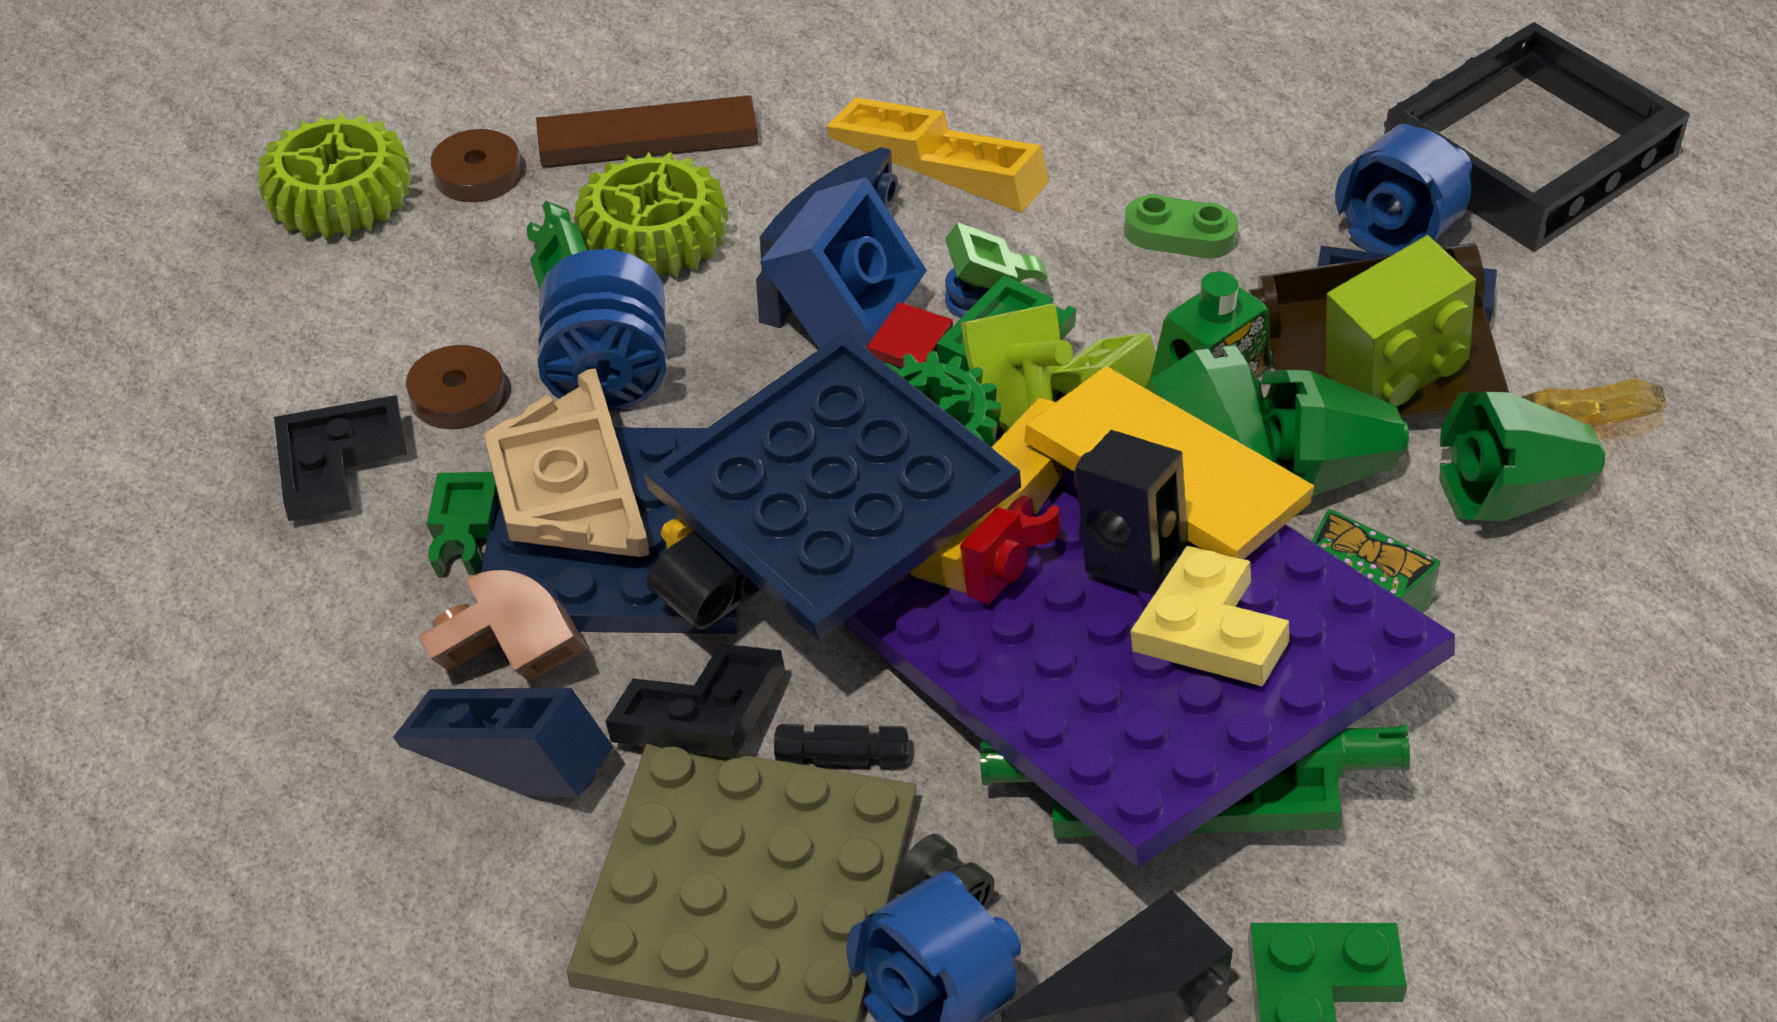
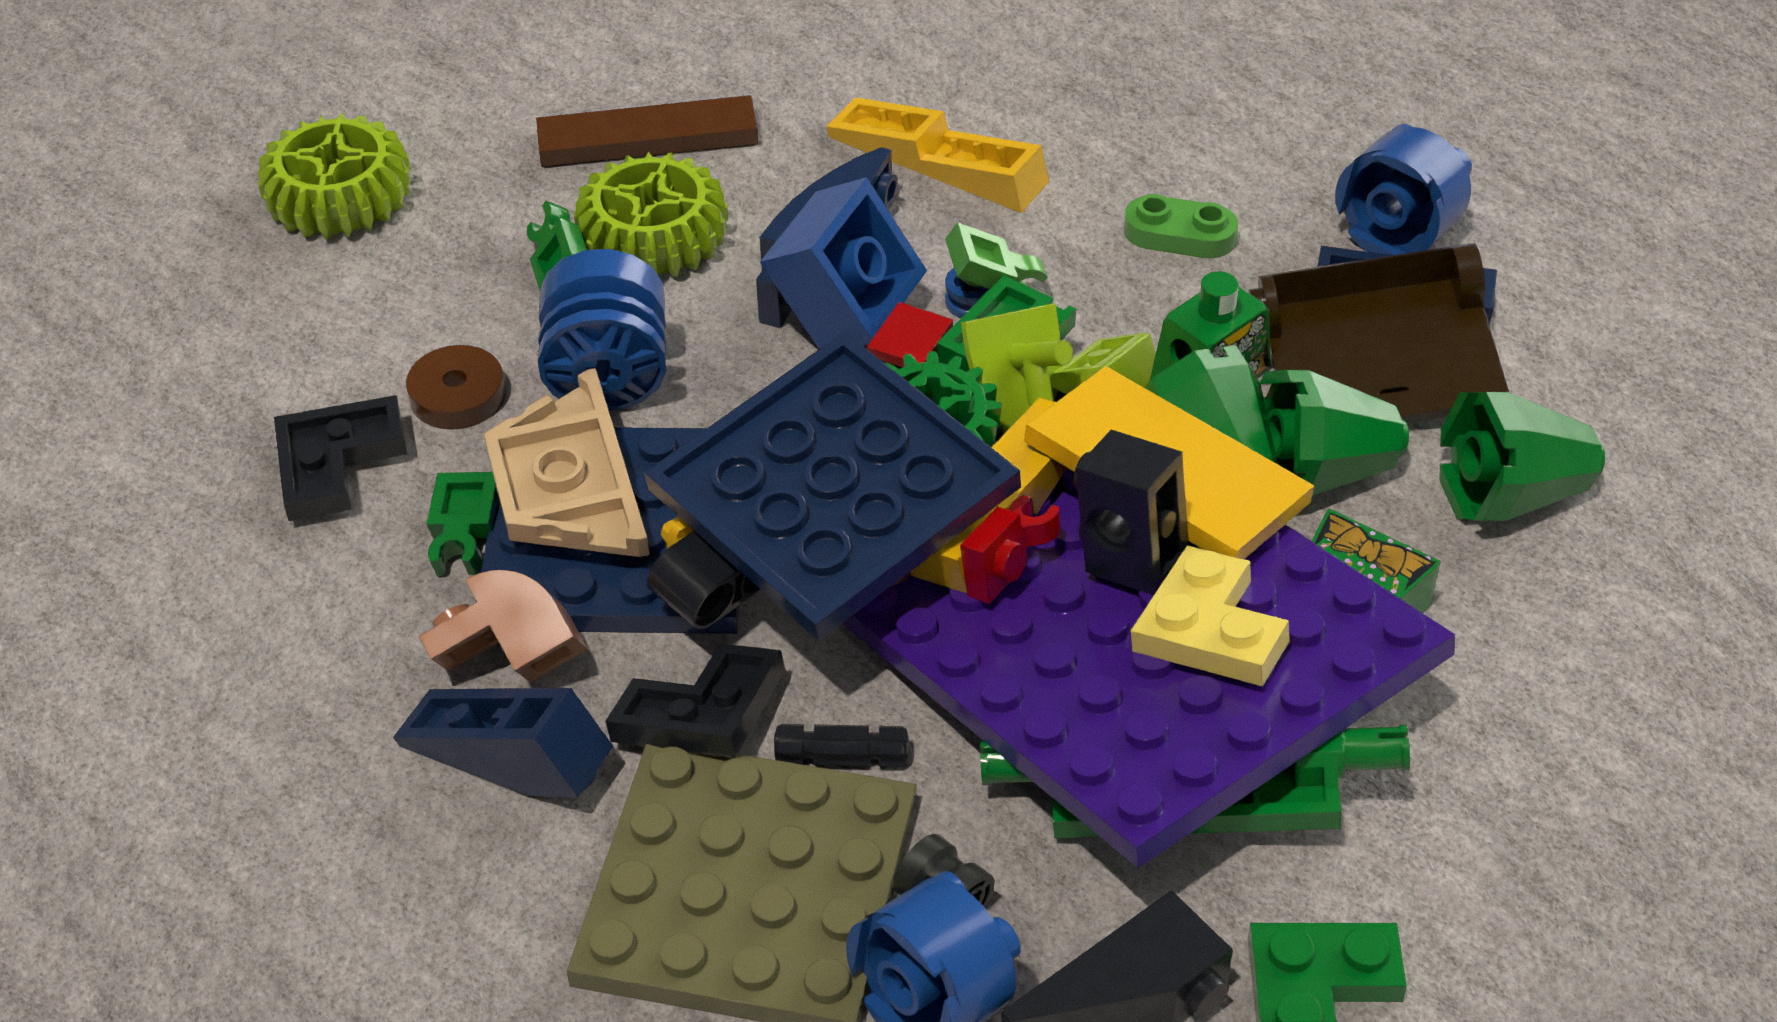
(476, 165): reddish brown piece -> none
(1400, 323): lime brick -> none
(1604, 403): clear yellow tile -> none
(1646, 121): black window -> none

